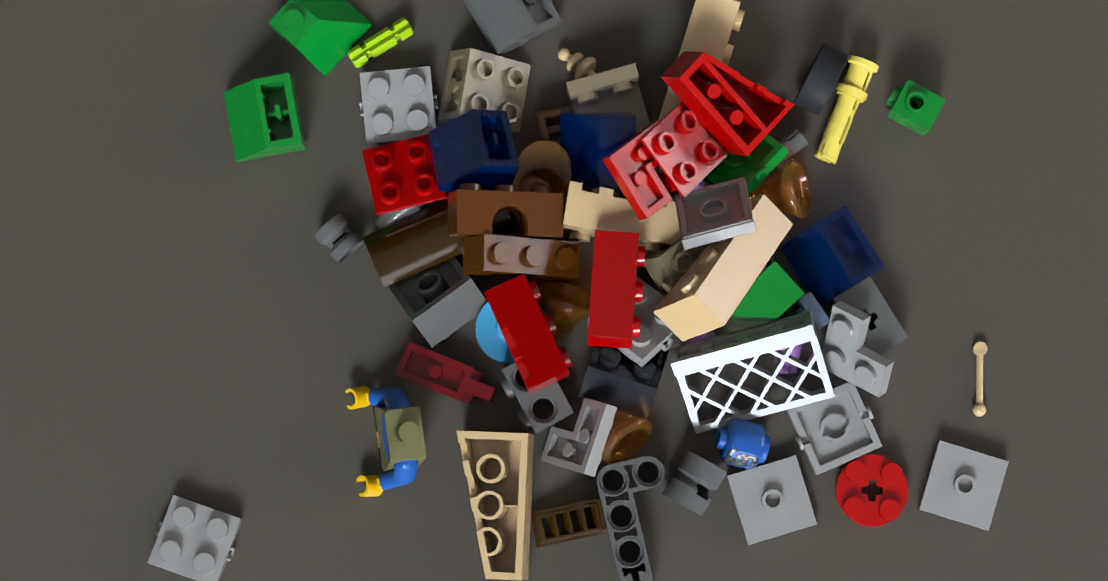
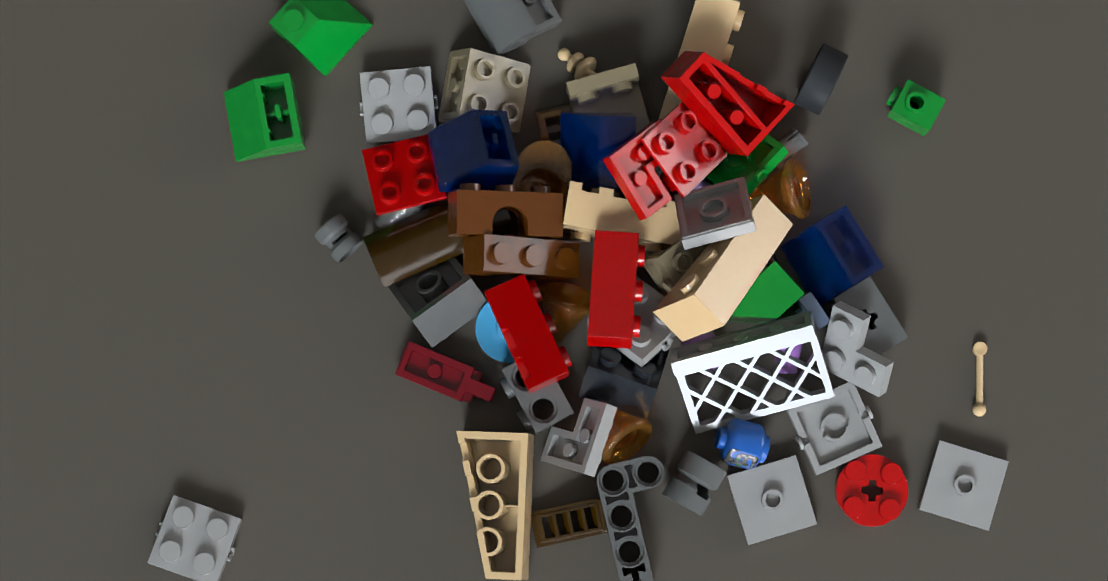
(380, 42): lime axle -> none
(398, 437): torso -> none
(851, 93): light yellow pin -> none

